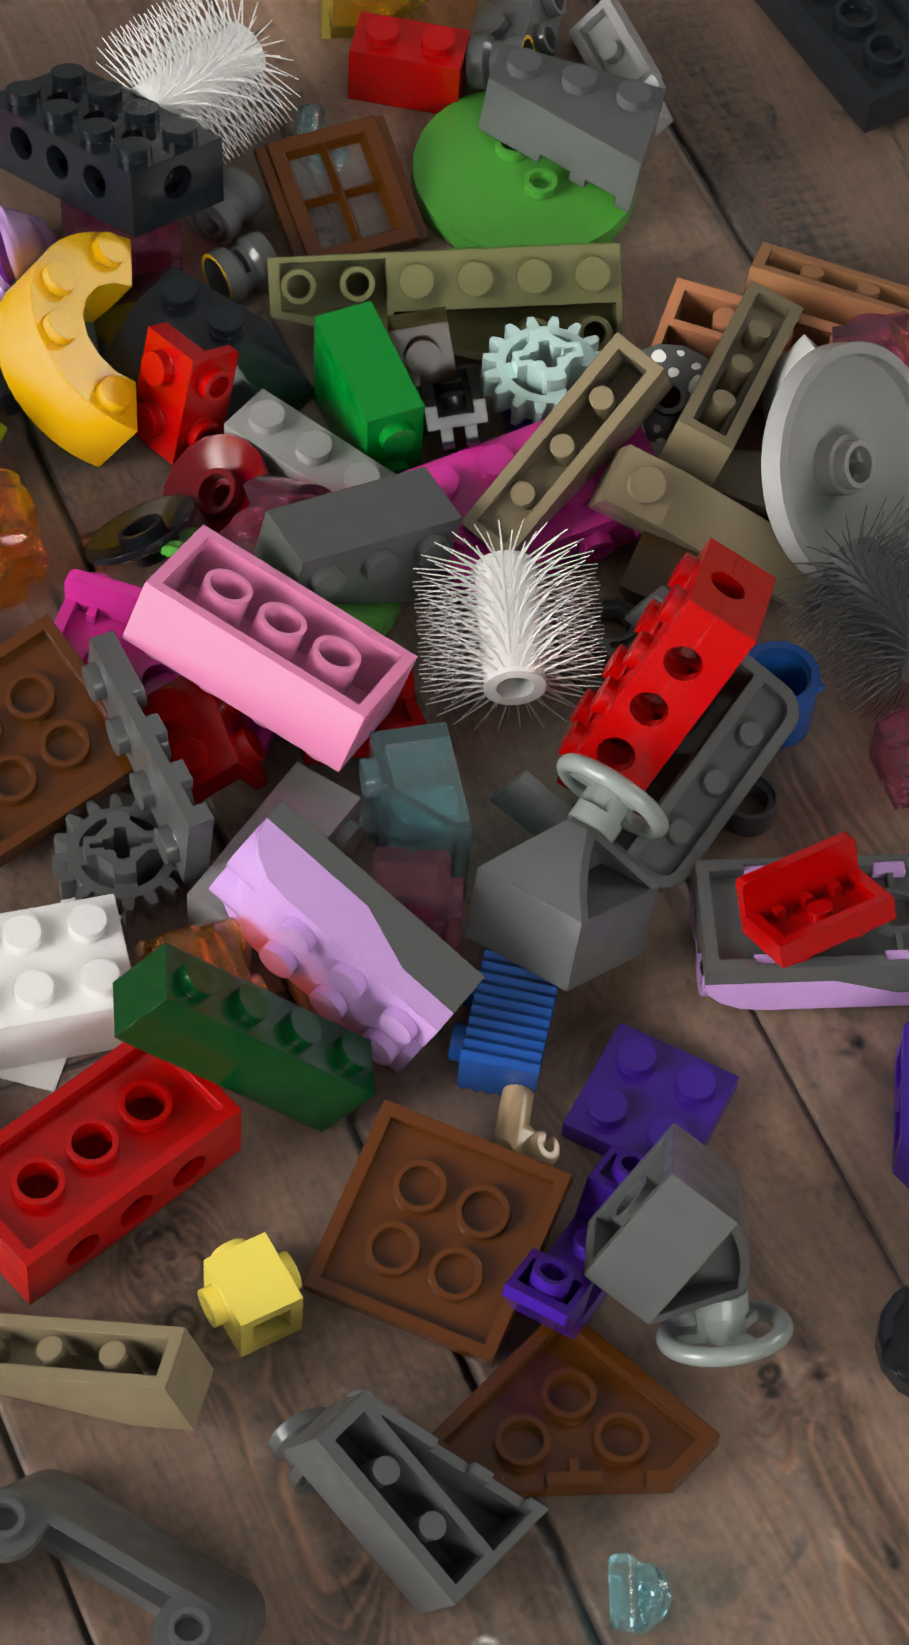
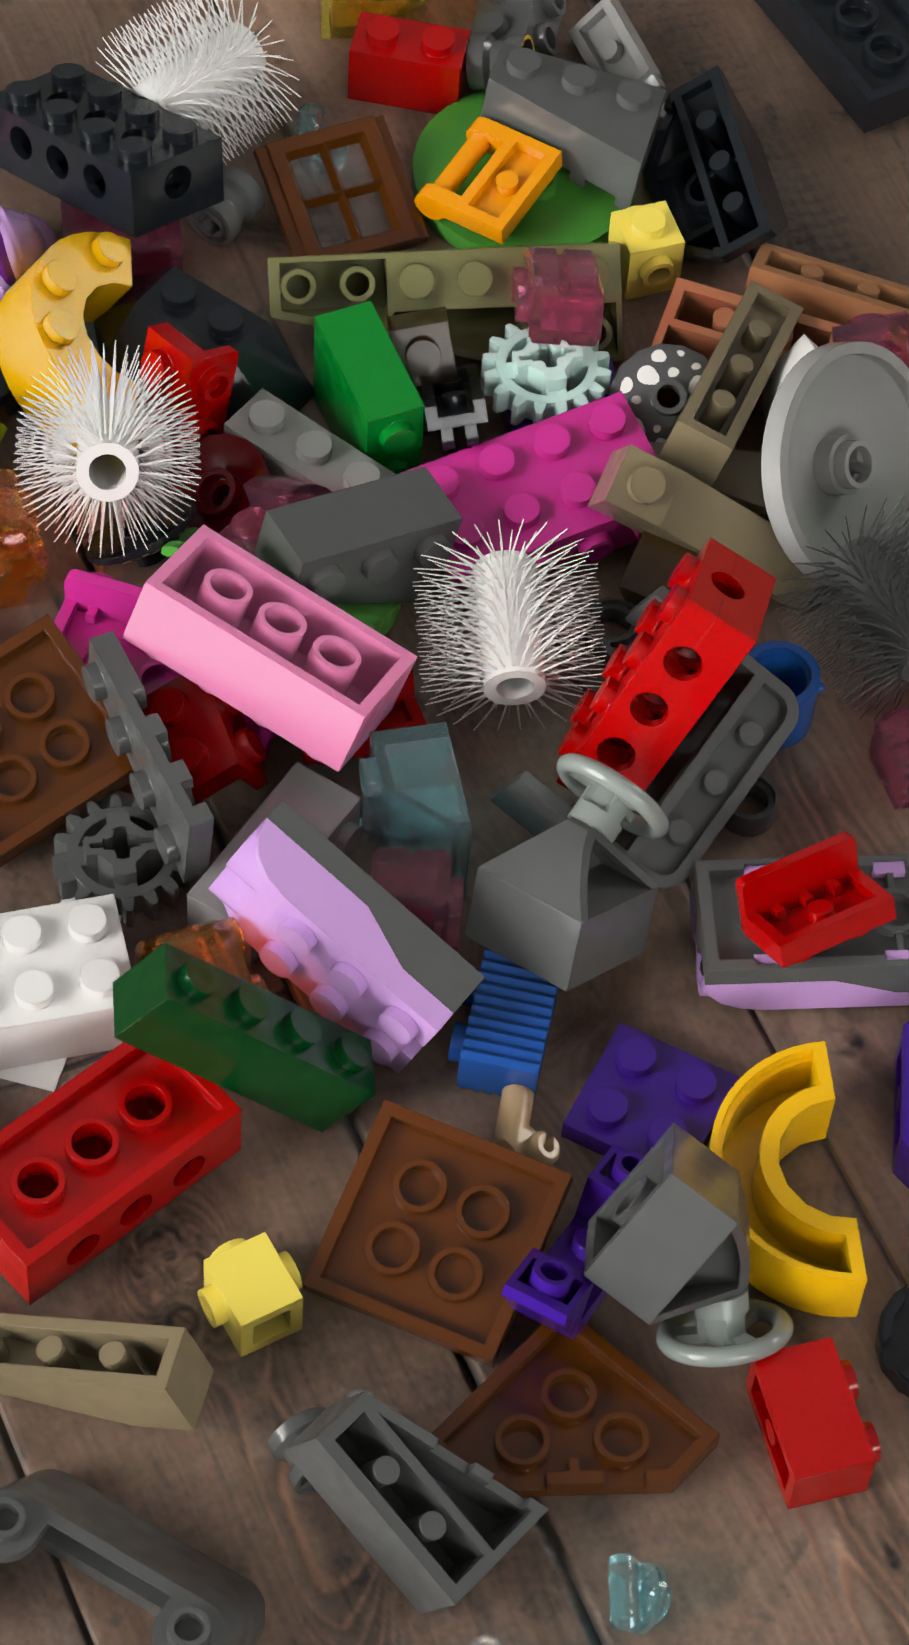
(107, 447): none -> white piece
(240, 268): dark grey wheel -> none
(502, 188): none -> light orange plate
(559, 296): none -> clear pink brick
(570, 444): dark tan slope -> none
(648, 248): none -> light yellow brick
(713, 172): none -> black wedge
(794, 1248): none -> yellow brick
(812, 1423): none -> red brick

